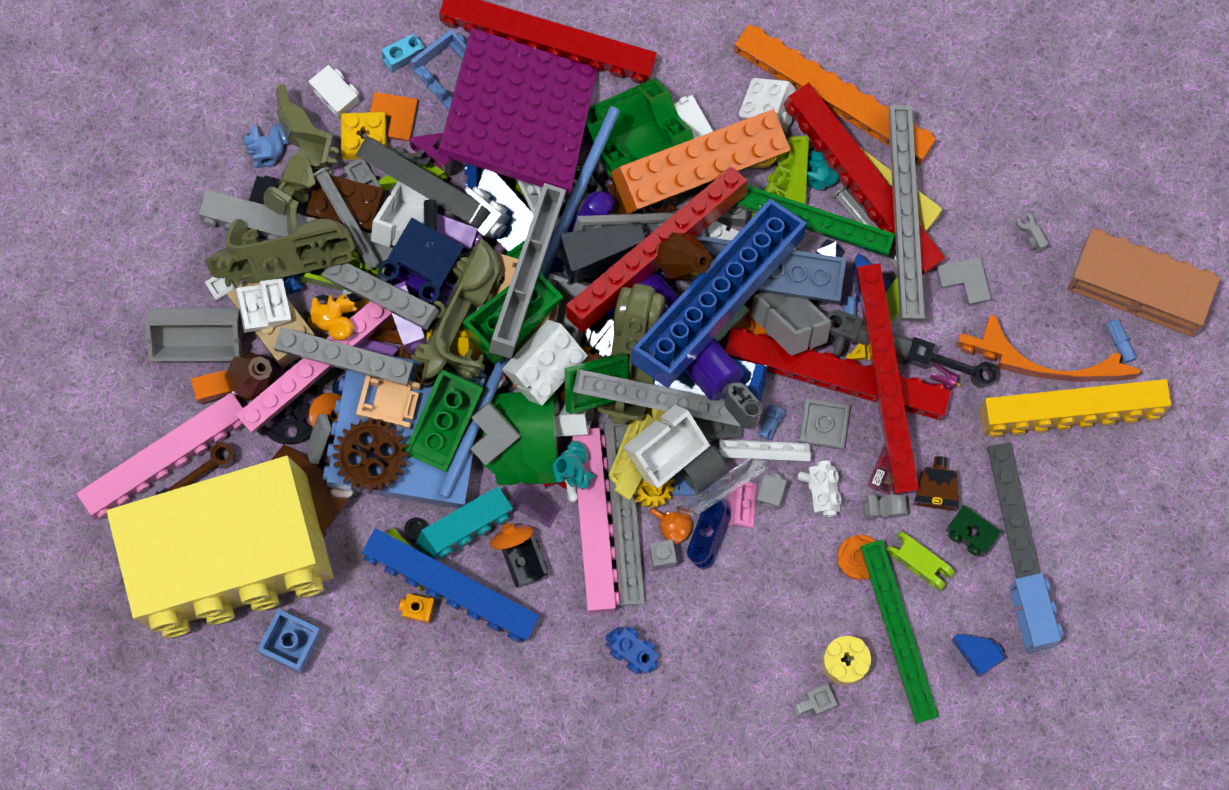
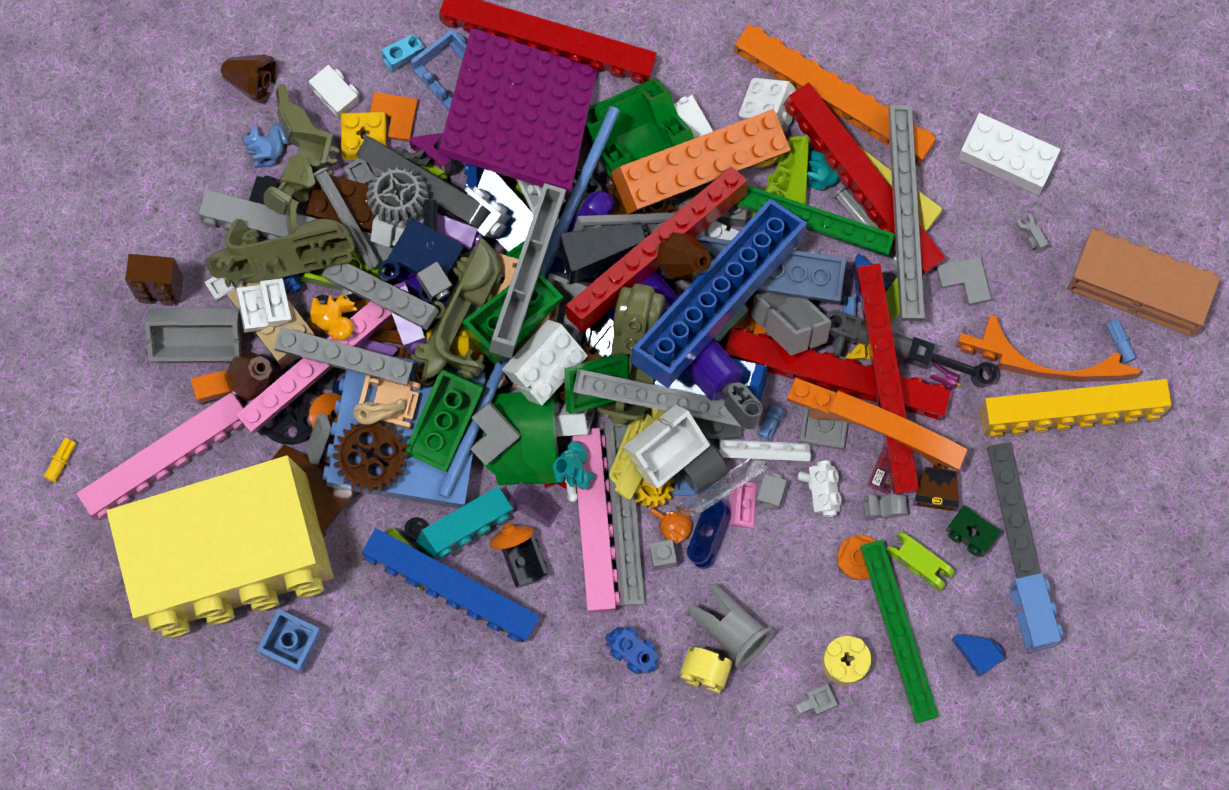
(59, 460): none -> yellow axle
(154, 279): none -> reddish brown brick
(207, 466): reddish brown piece -> none
(249, 73): none -> reddish brown cone
(370, 414): none -> tan piece
(407, 186): none -> light grey gear
(422, 615): light orange brick -> none
(434, 282): none -> light grey brick
(706, 669): none -> light yellow brick
(736, 631): none -> light grey piece
(830, 248): slope -> none
(846, 408): none -> orange slope
(1009, 153): none -> white brick

